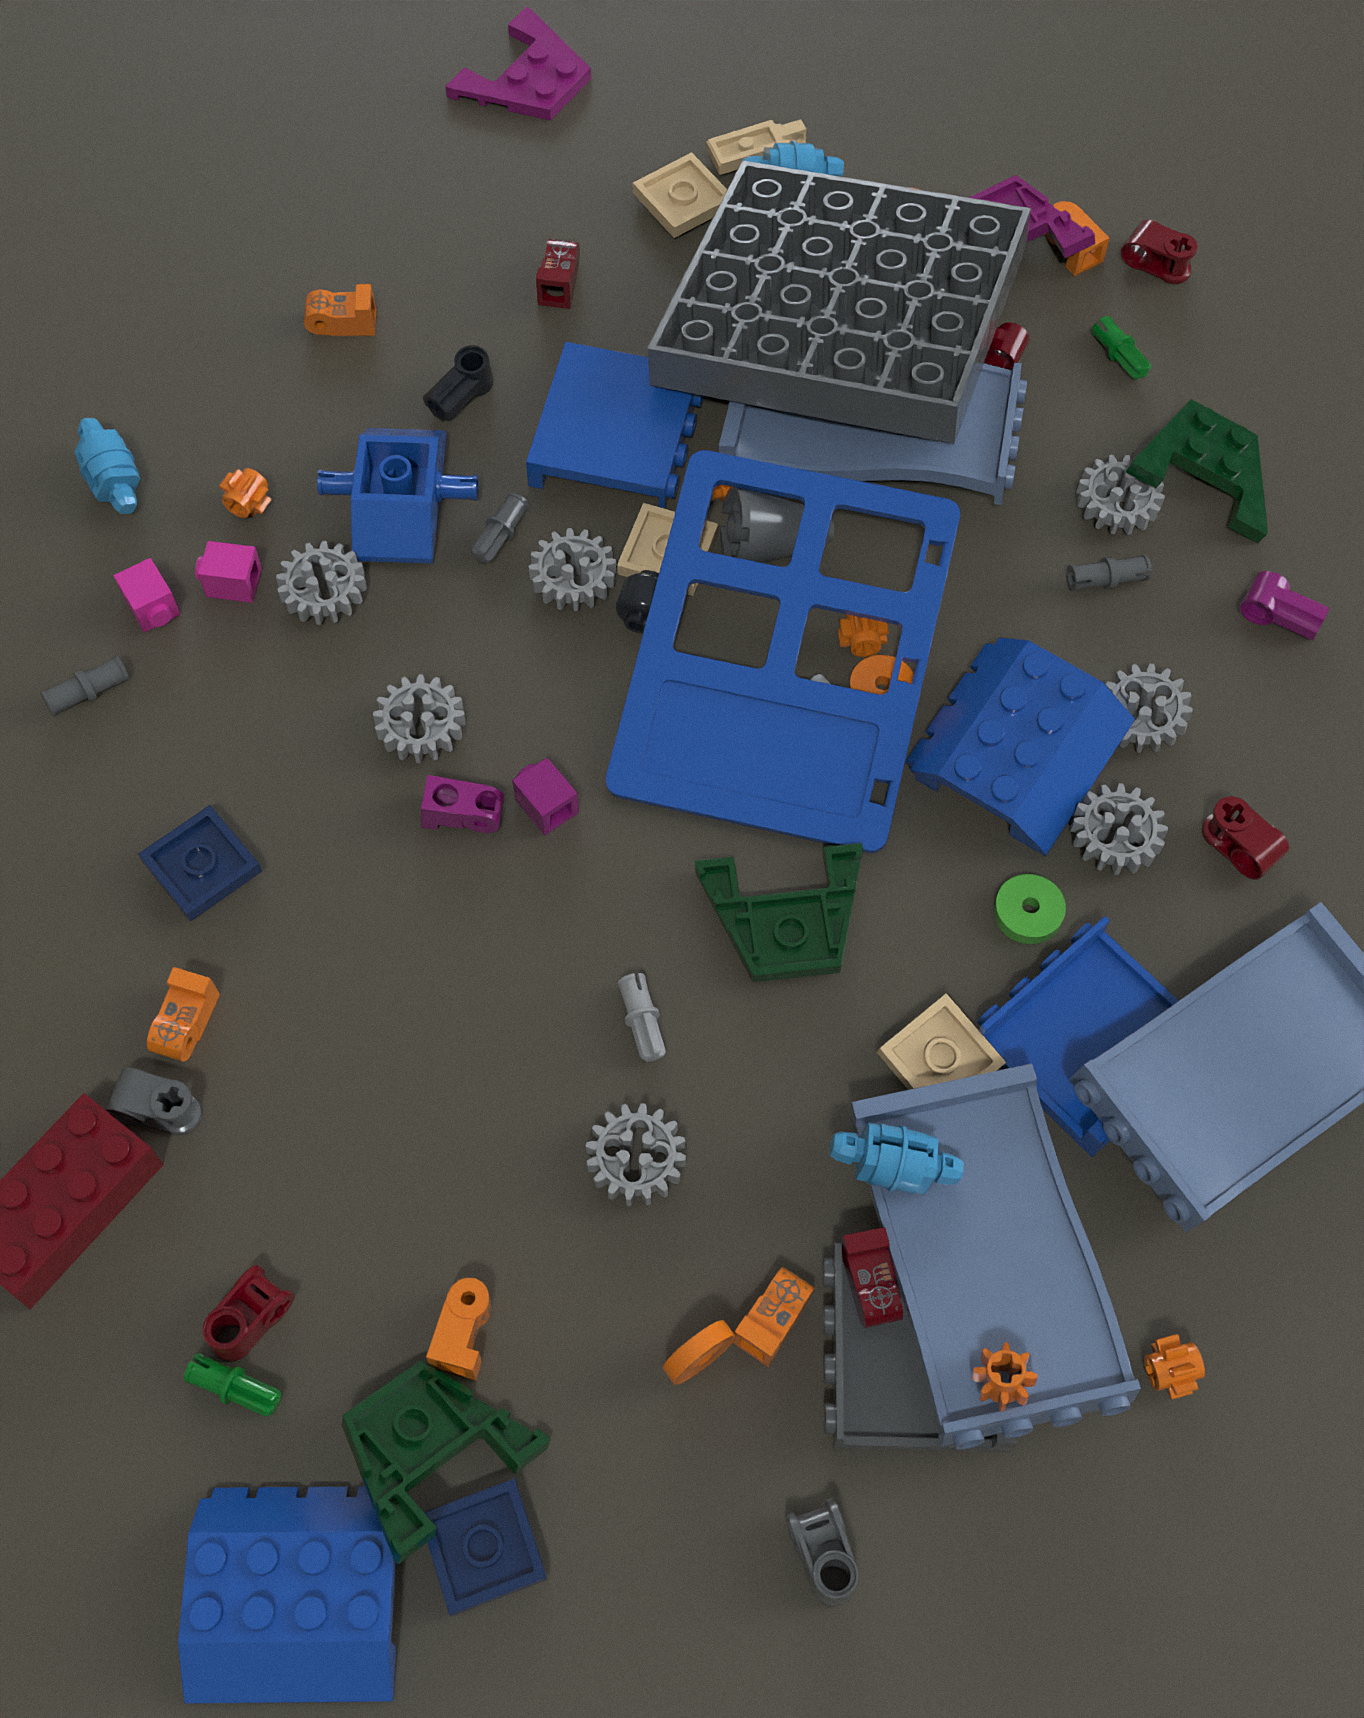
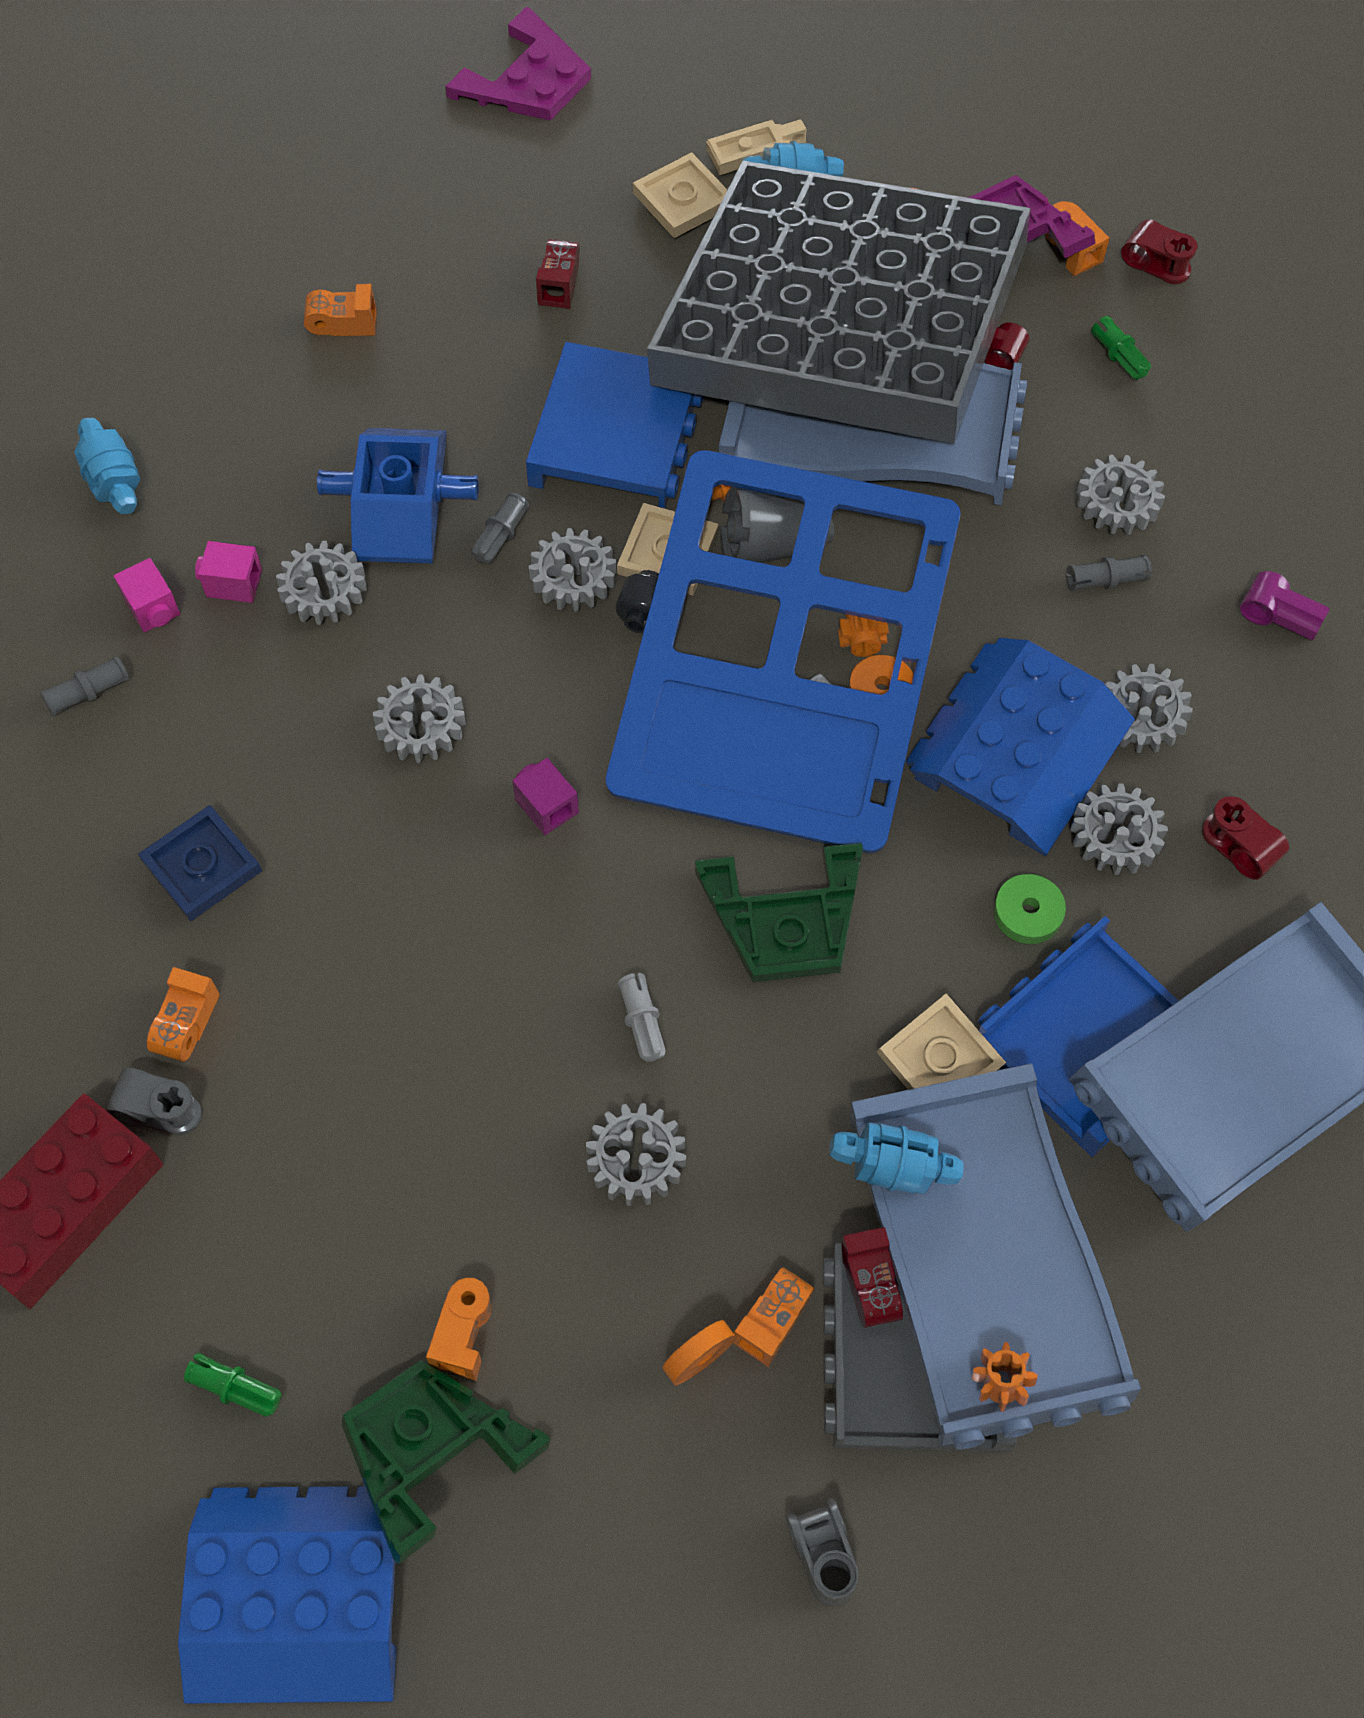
(245, 493): orange gear -> none
(248, 1311): dark red piece -> none
(461, 805): magenta leg -> none
(466, 379): black piece -> none
(484, 1548): dark blue plate -> none
(1174, 1366): orange gear -> none
(1216, 453): dark green wing -> none

